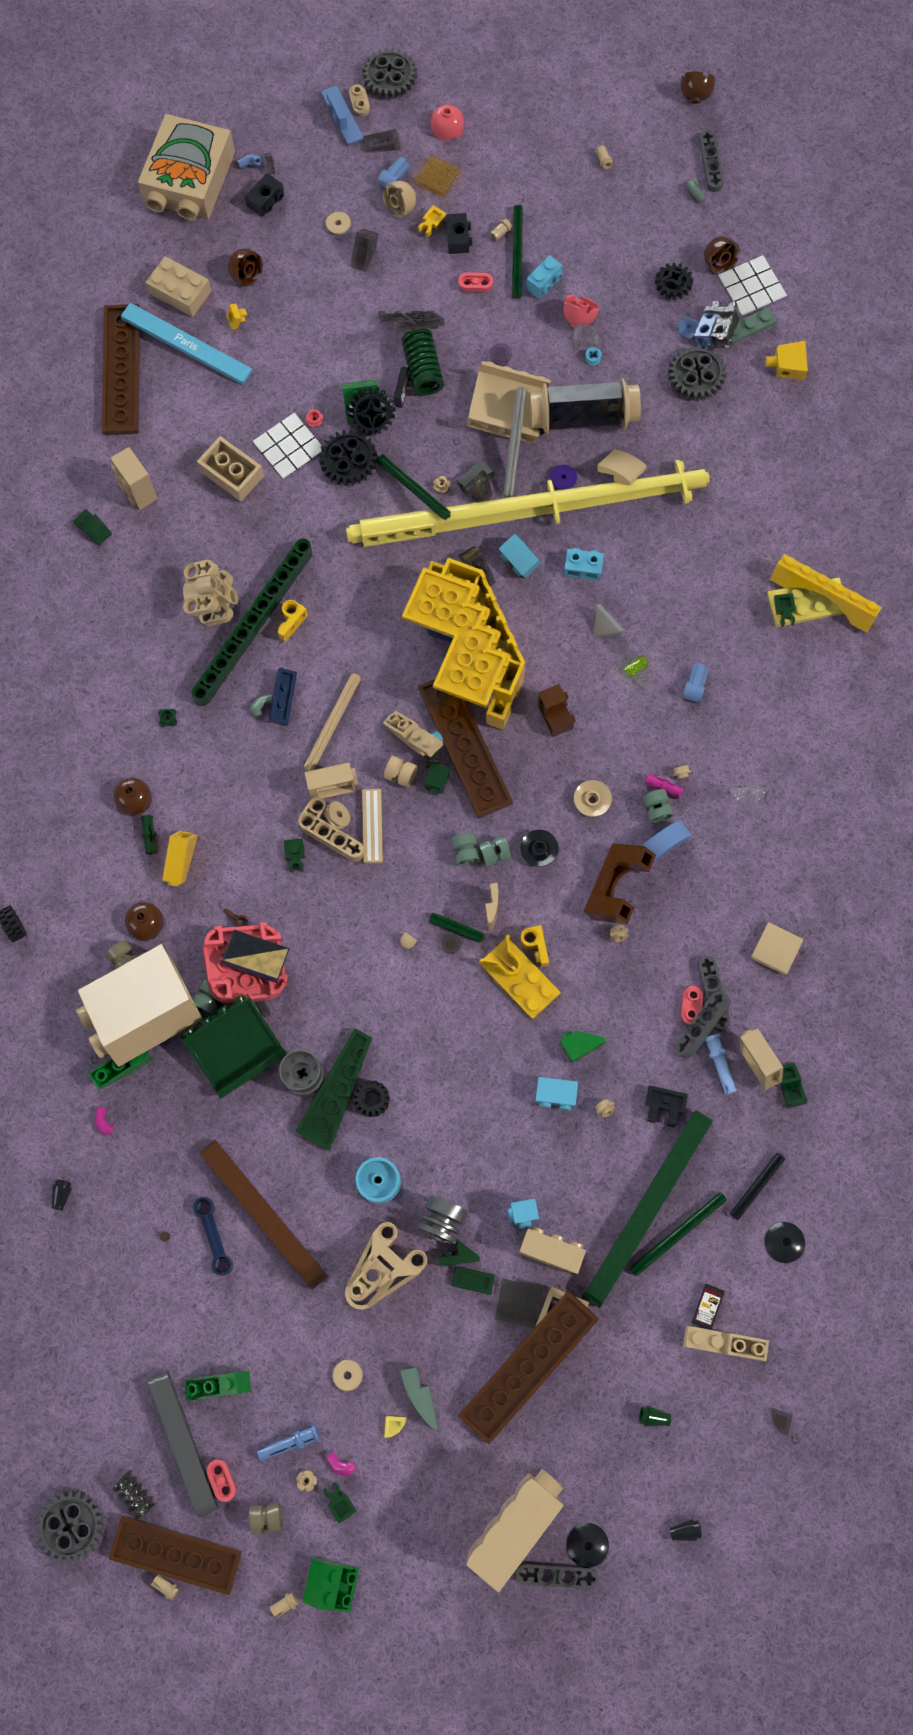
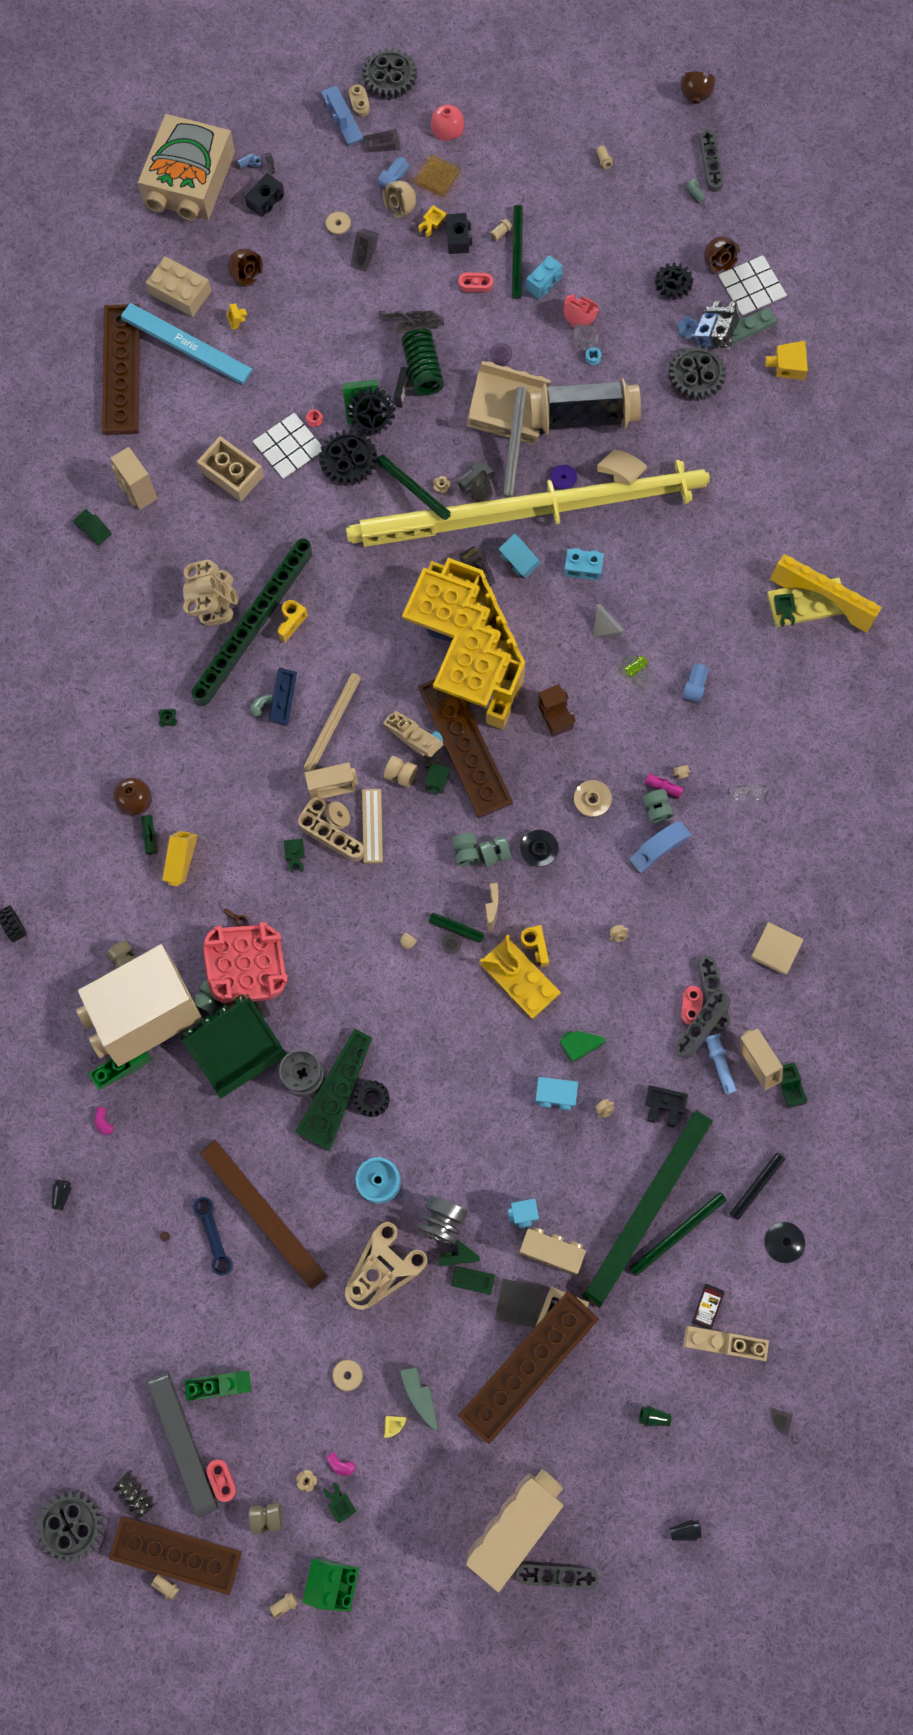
(148, 927): reddish brown cylinder -> none
(255, 956): tile -> none
(297, 1440): medium blue pin -> none
(587, 1533): black dish -> none
(619, 861): reddish brown arch -> none

